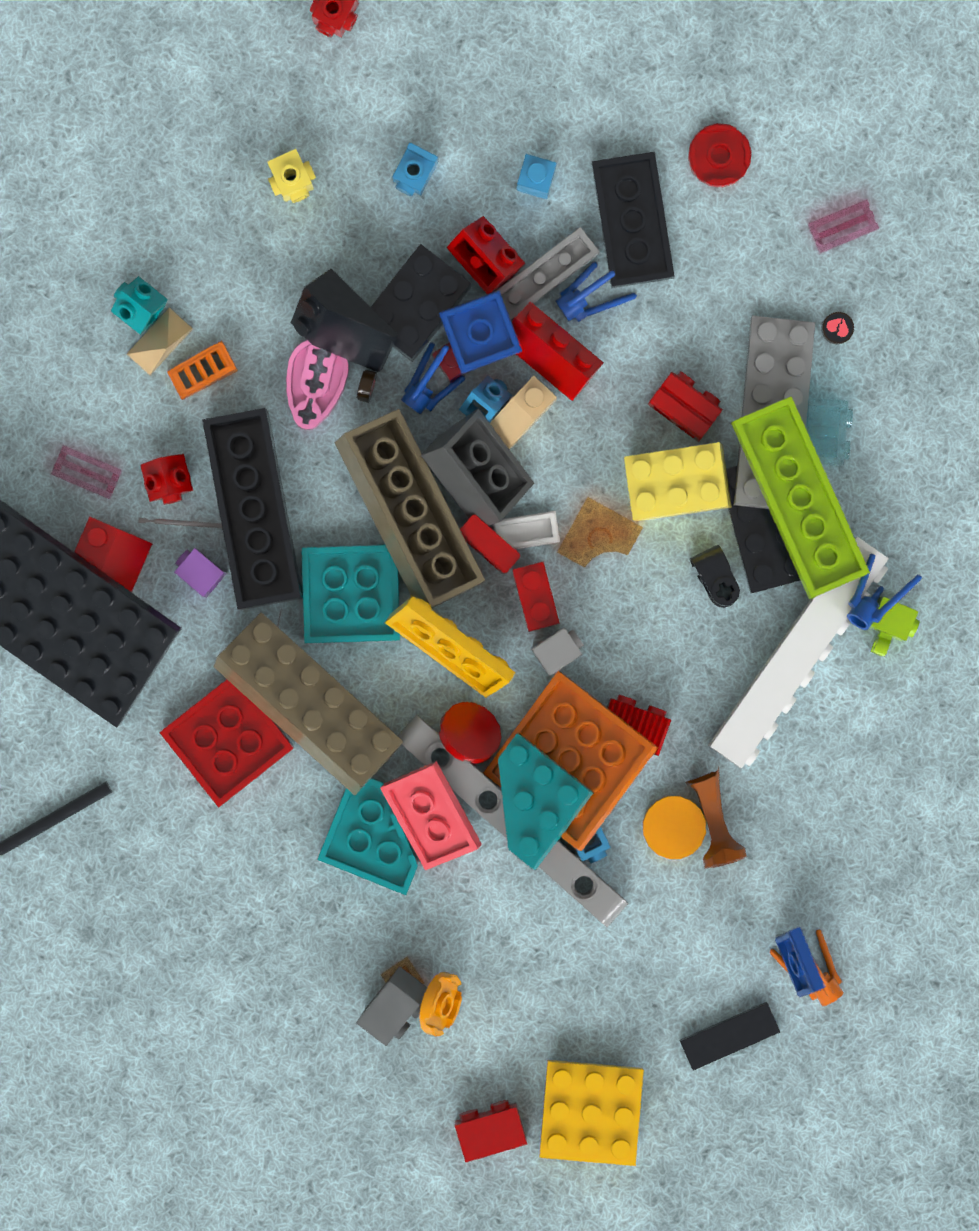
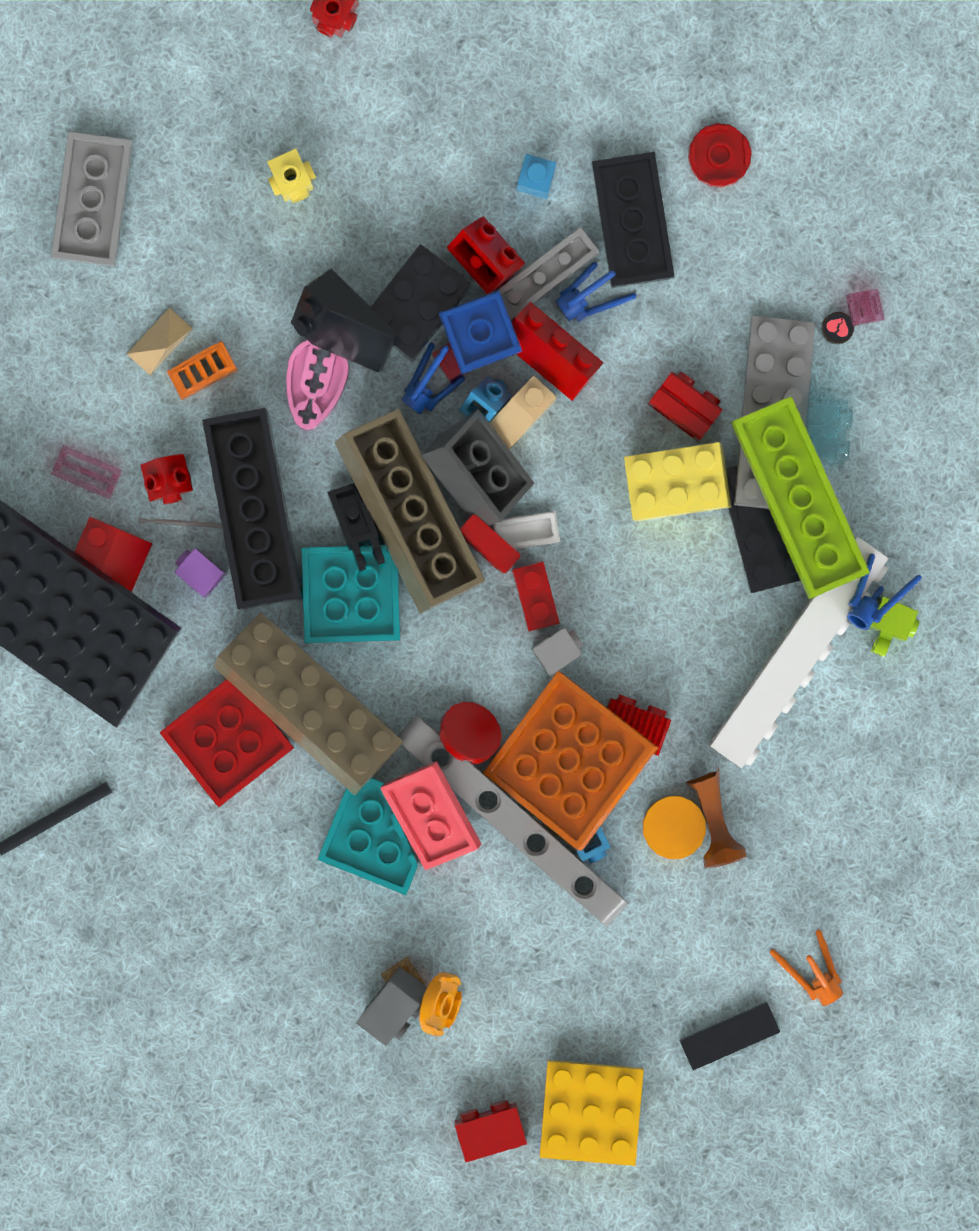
(91, 199): none -> light grey plate
(138, 304): teal brick -> none
(355, 523): none -> black hinge
(366, 386): dark brown tile -> none
(419, 157): dark azure brick -> none
(450, 647): yellow plate -> none
(537, 800): teal plate -> none
(598, 532): clear orange tile -> none
(714, 571): black piece -> none
(799, 962): blue tile -> none
(865, 307): none -> clear pink tile
(867, 216): clear pink tile -> none

